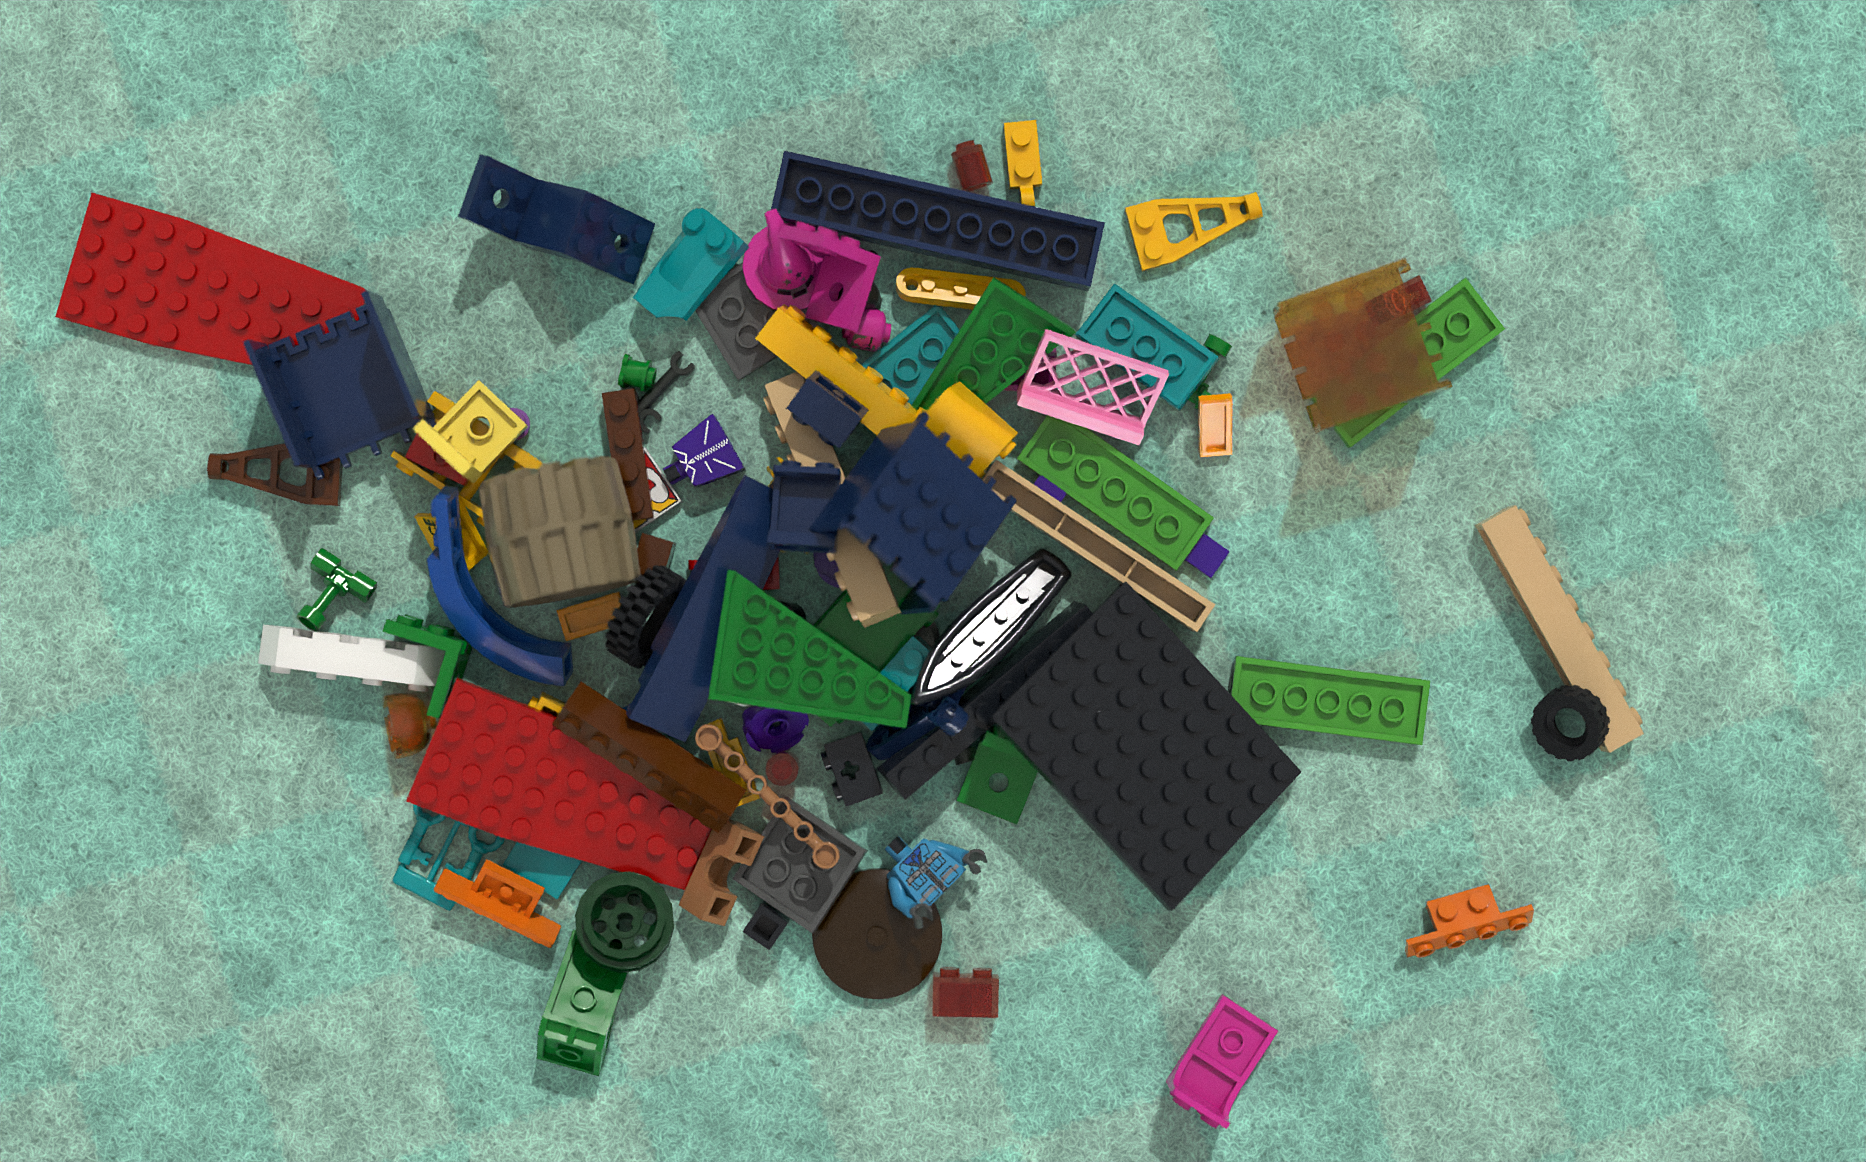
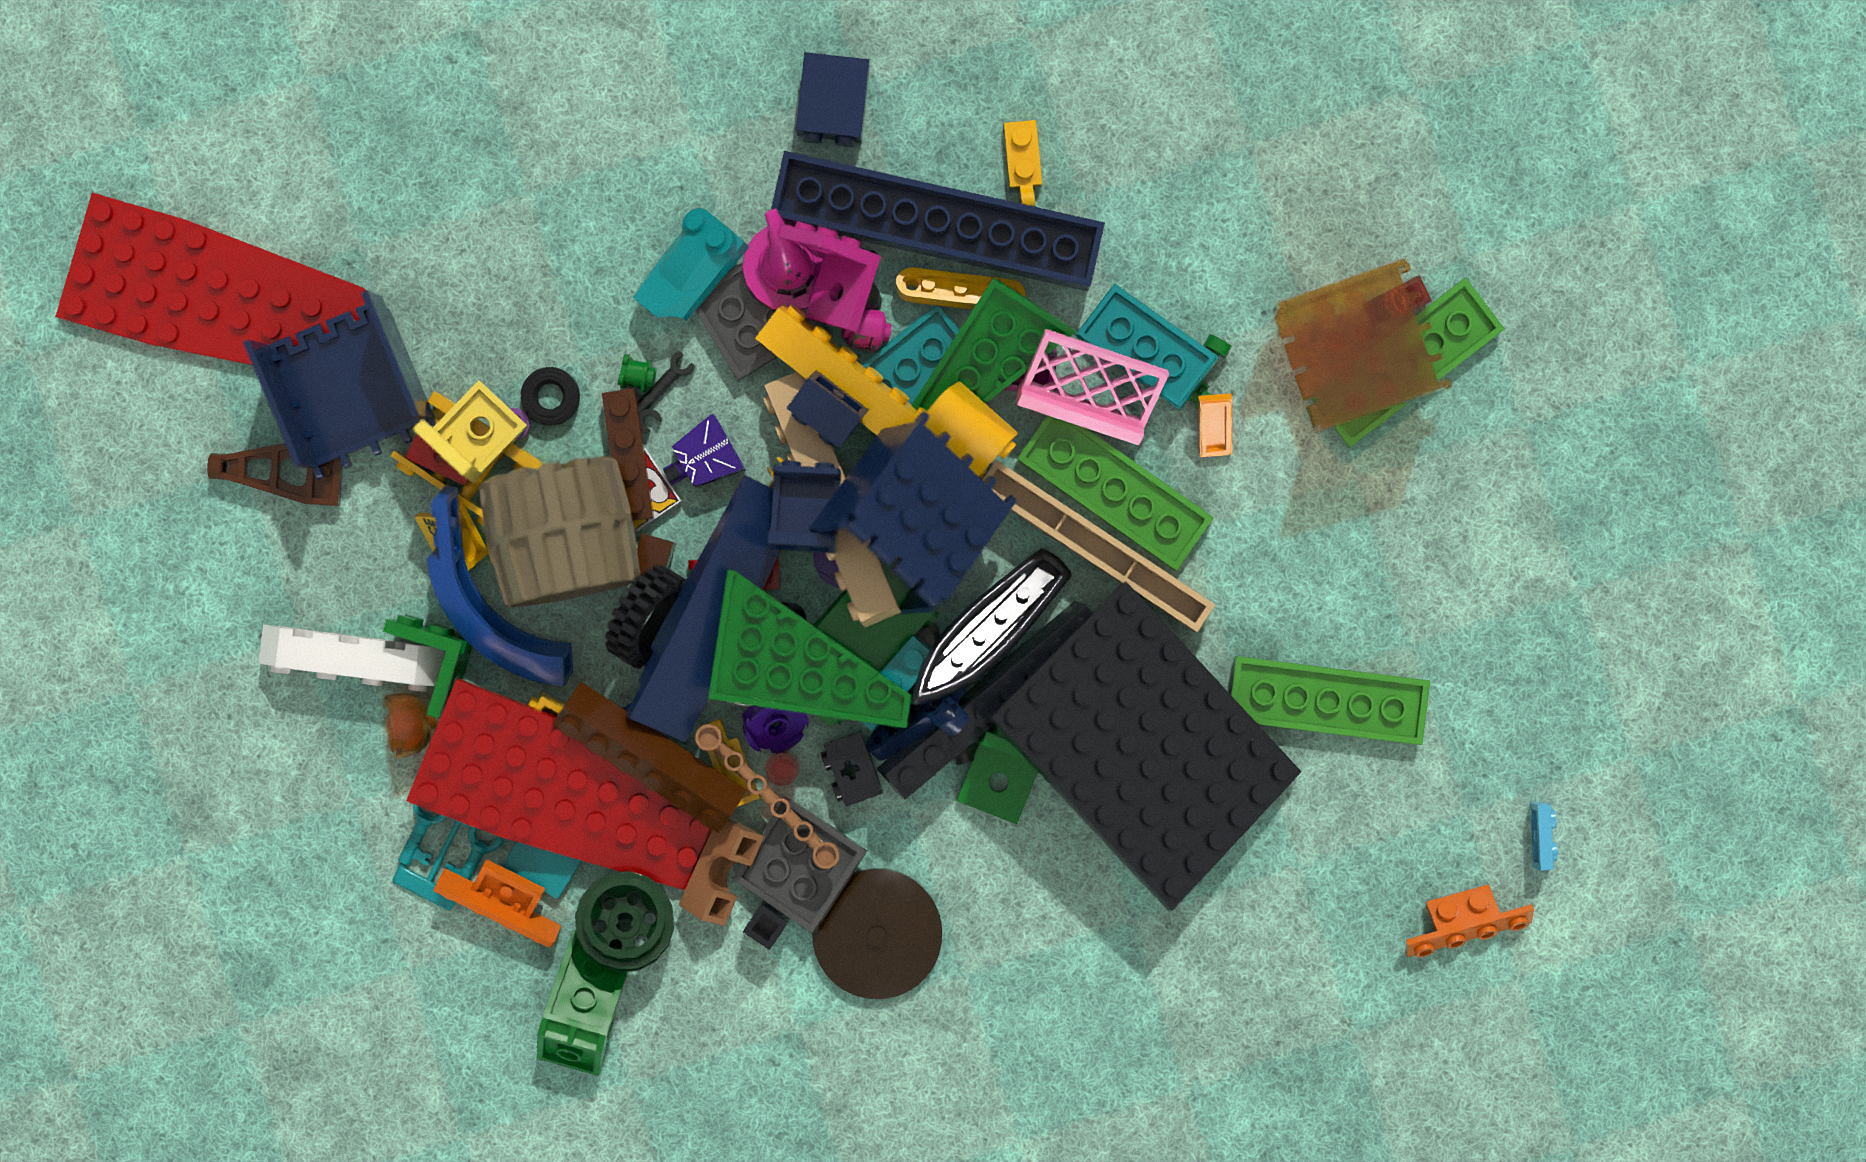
(338, 582): green bar -> none
(536, 381): none -> black tyre
(556, 219): dark blue bracket -> none
(588, 616): light orange tile -> none
(832, 99): none -> dark blue brick
(926, 874): torso -> none
(965, 993): clear red brick -> none
(971, 166): clear red brick -> none
(1050, 488): dark purple tile -> none
(1149, 232): yellow plate -> none
(1207, 555): dark purple tile -> none
(1219, 1061): dark pink bracket -> none
(1542, 822): none -> medium azure plate
(1555, 619): tan brick -> none
(1557, 743): black tyre -> none

